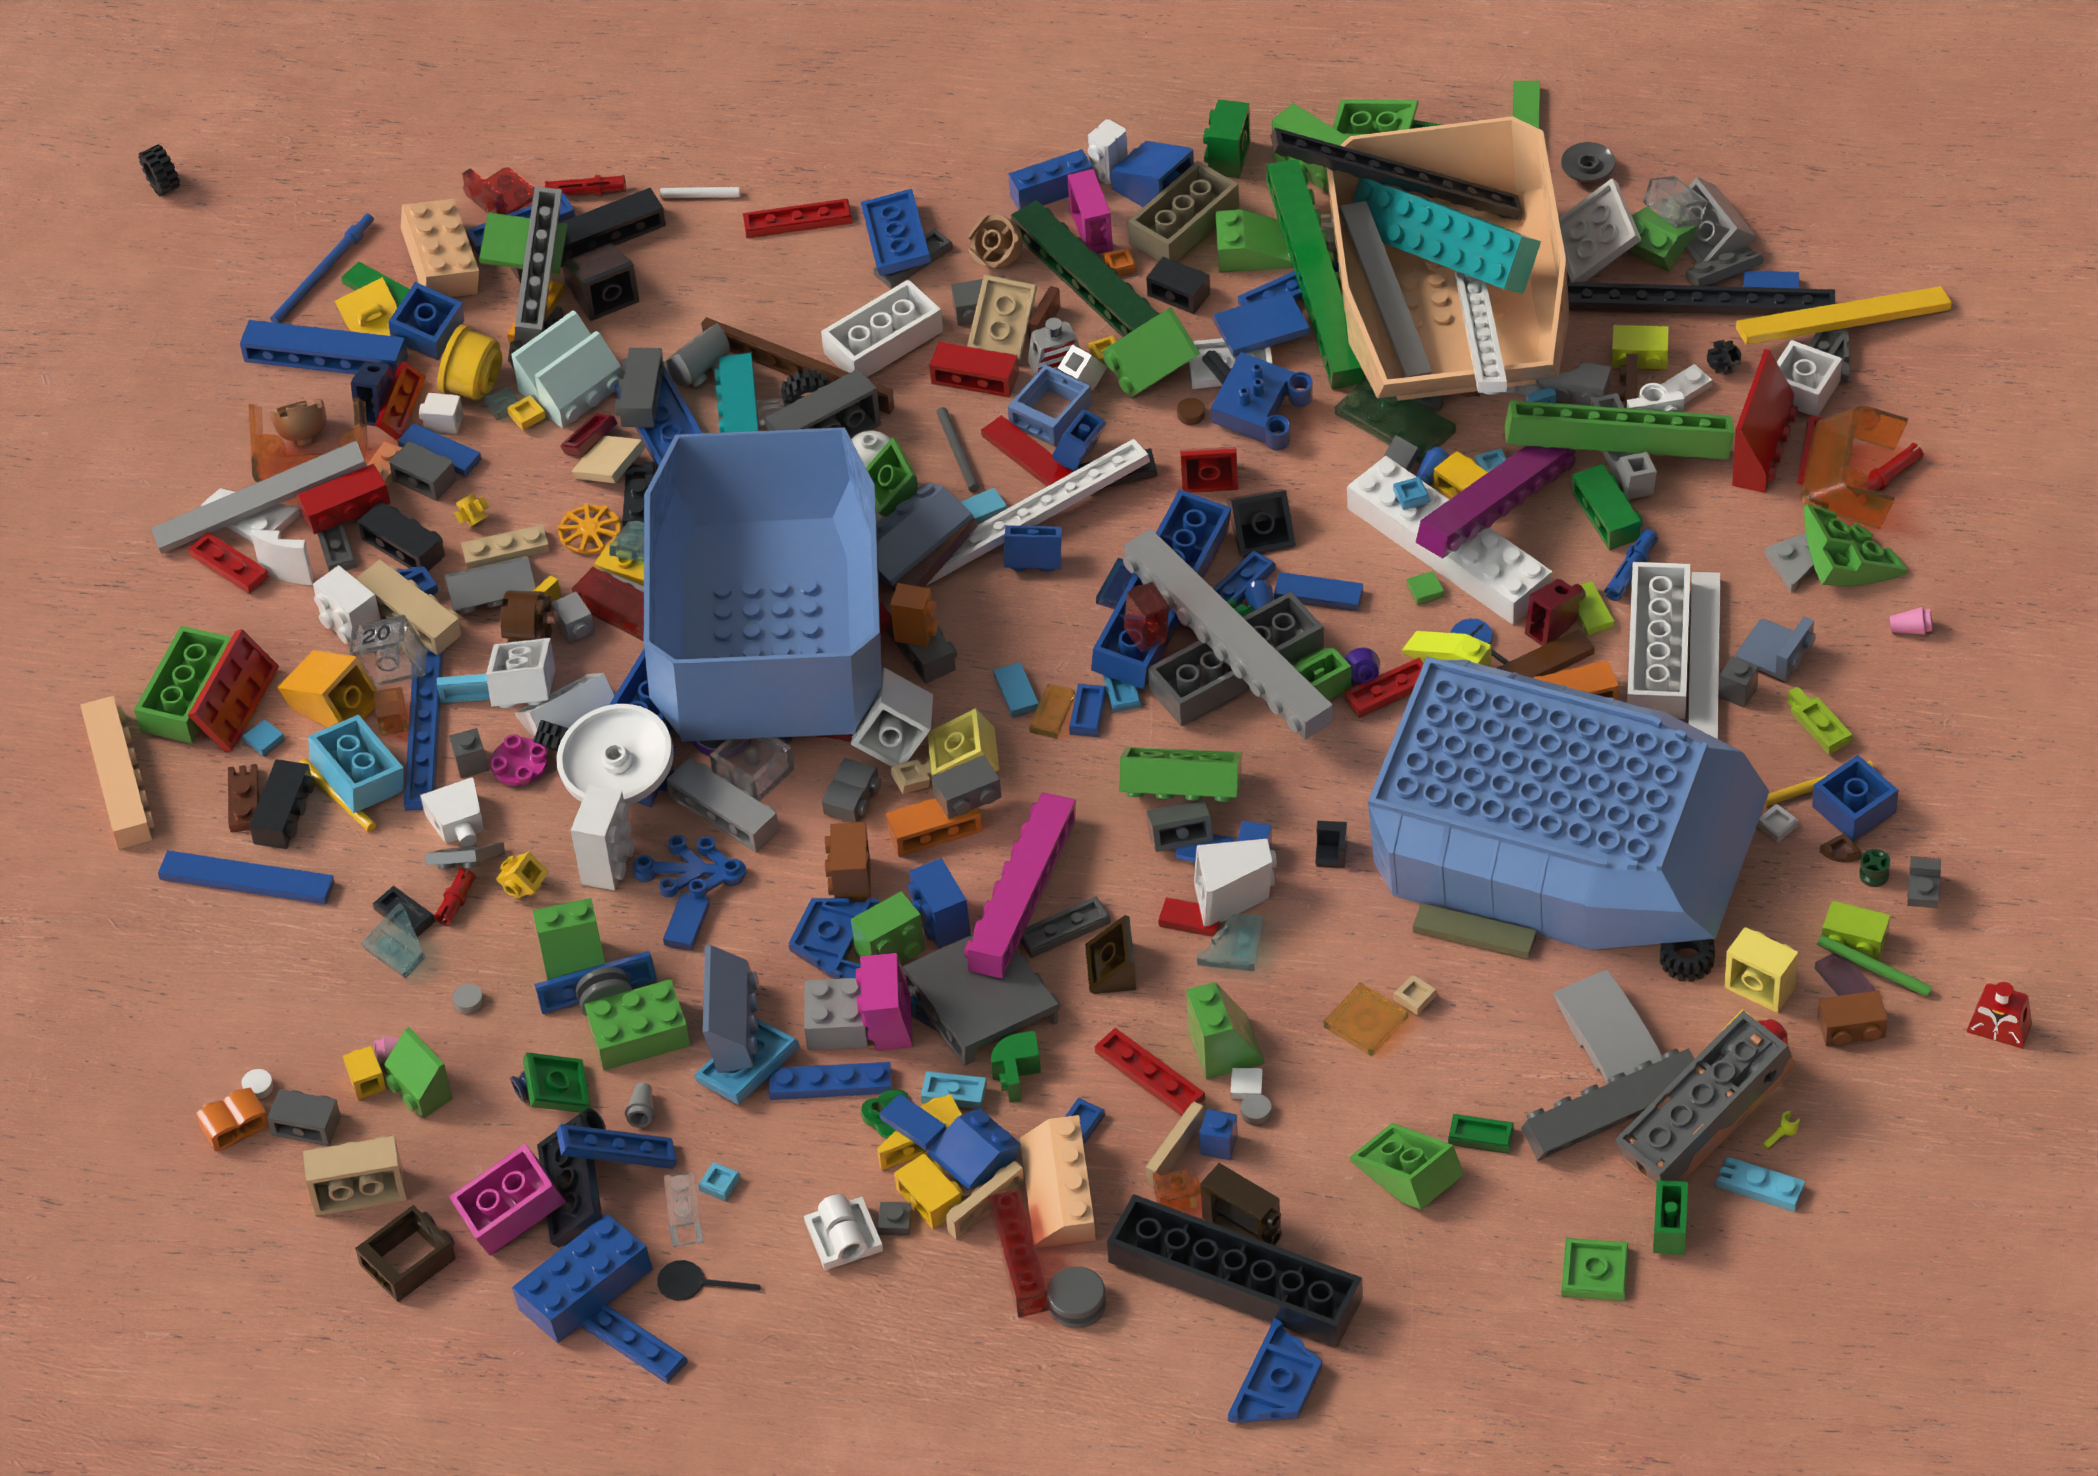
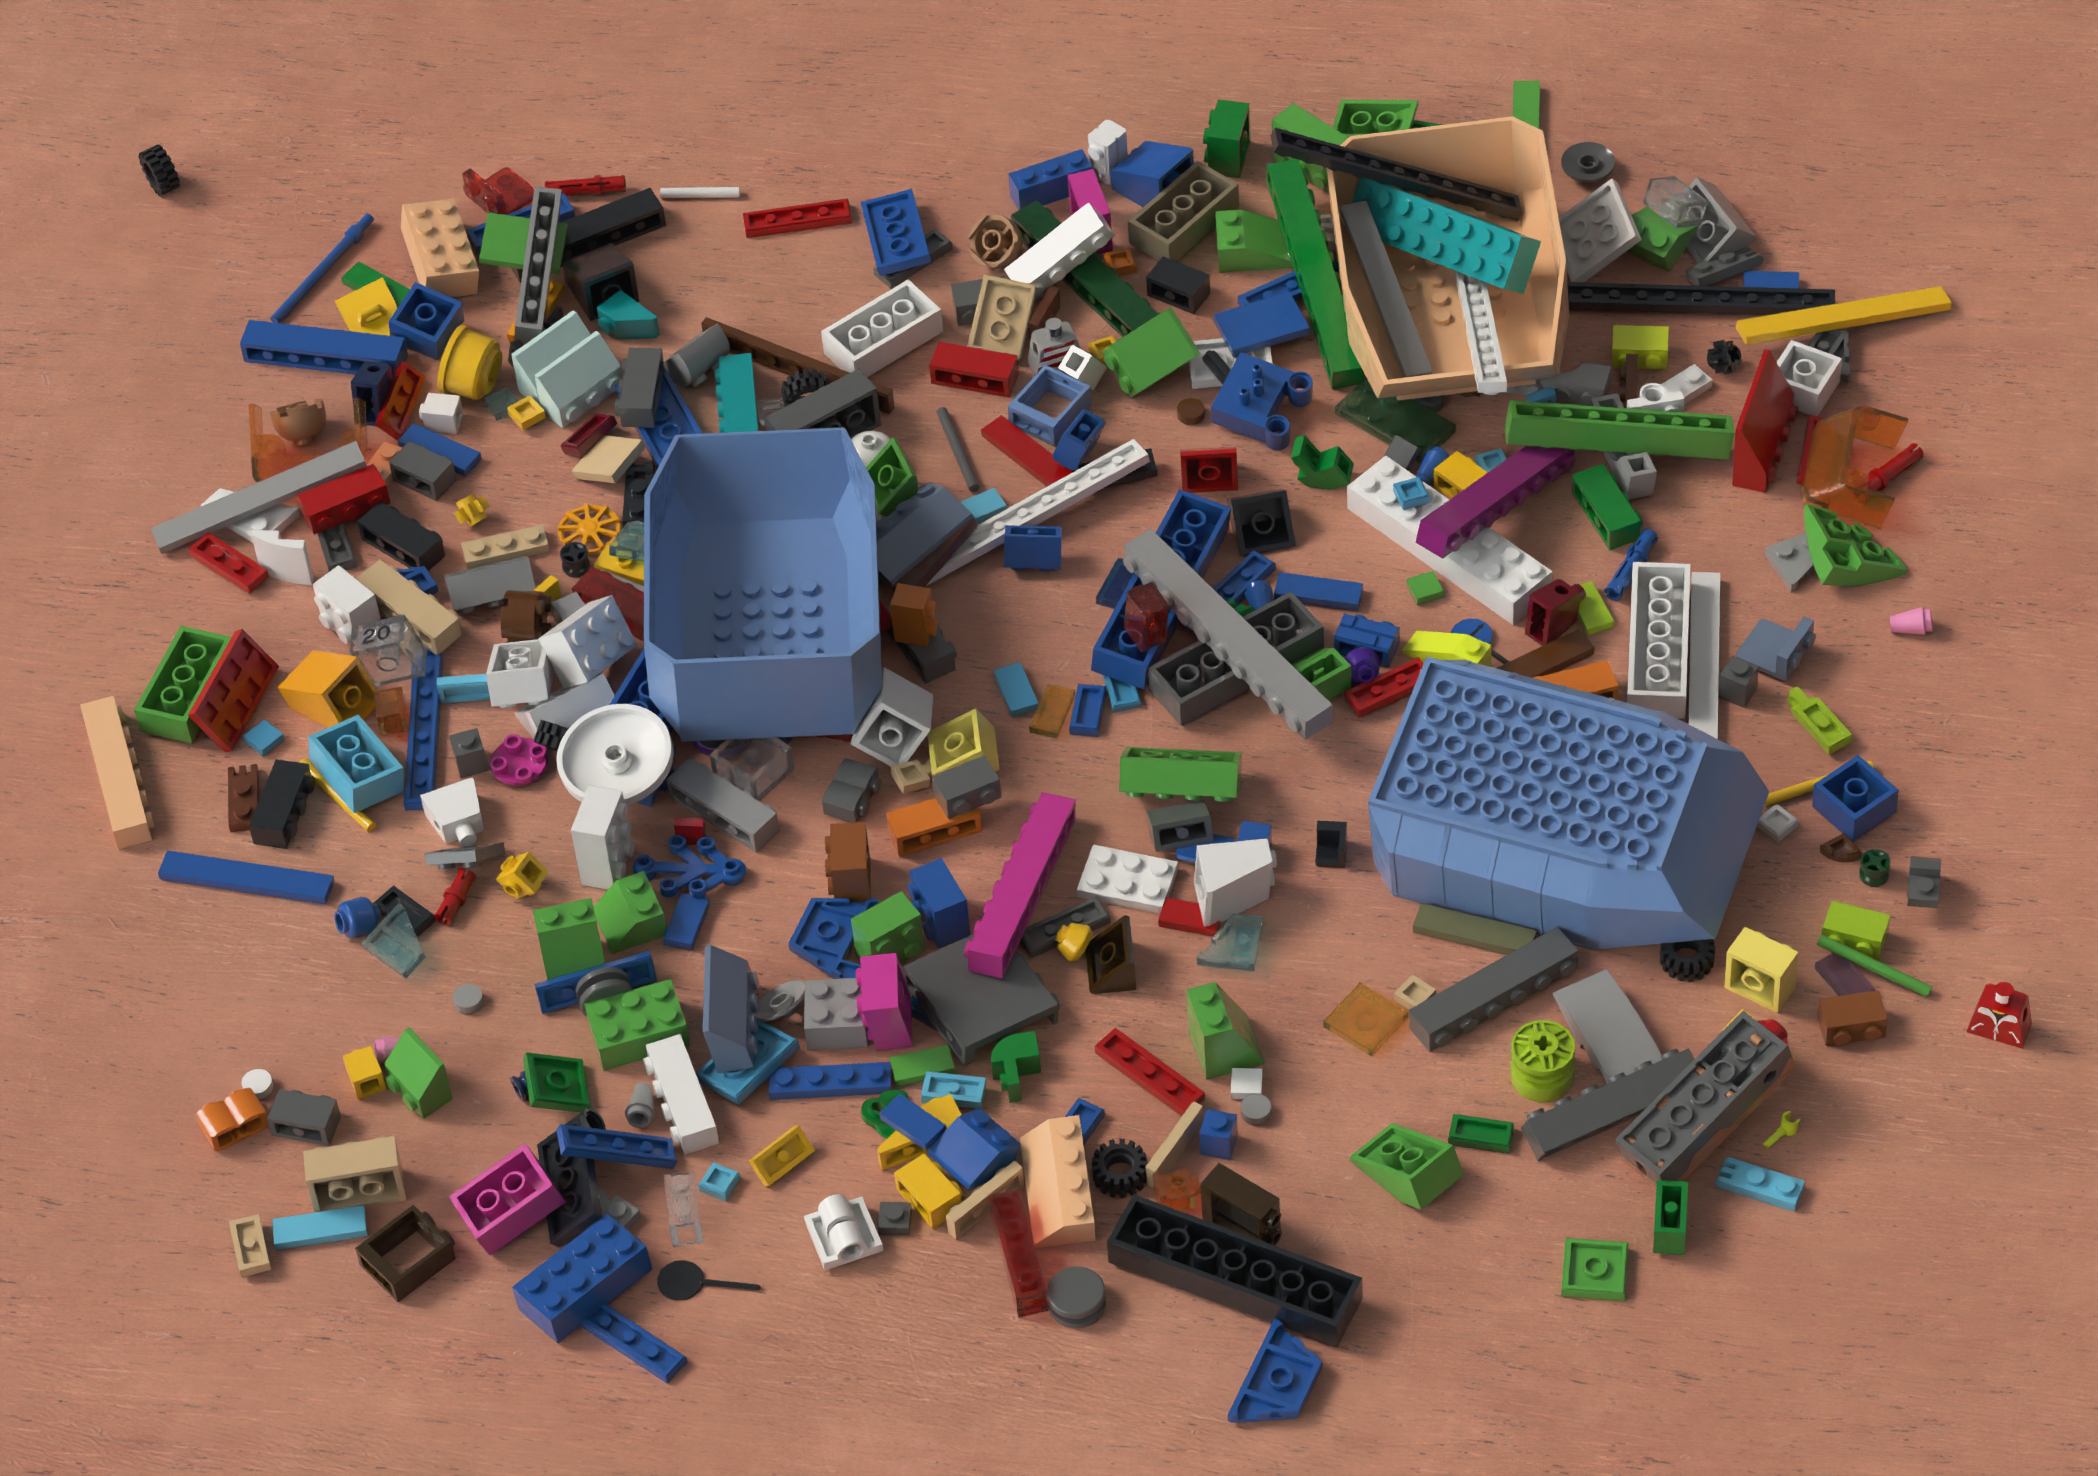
(249, 1245): none -> tan plate
(319, 1227): none -> medium azure tile
(357, 917): none -> blue head
(575, 559): none -> black wheel
(588, 642): none -> white brick
(619, 1209): none -> light grey plate
(627, 318): none -> teal slope
(630, 913): none -> bright green slope
(681, 1094): none -> white brick
(690, 828): none -> red tile
(781, 1001): none -> light grey dish
(781, 1155): none -> yellow plate
(912, 1066): none -> bright green tile
(1062, 249): none -> white brick
(1073, 940): none -> yellow cone
(1119, 1154): none -> black tyre
(1127, 879): none -> white plate
(1321, 469): none -> green brick
(1361, 632): none -> blue brick
(1493, 989): none -> dark grey brick
(1542, 1061): none -> lime wheel

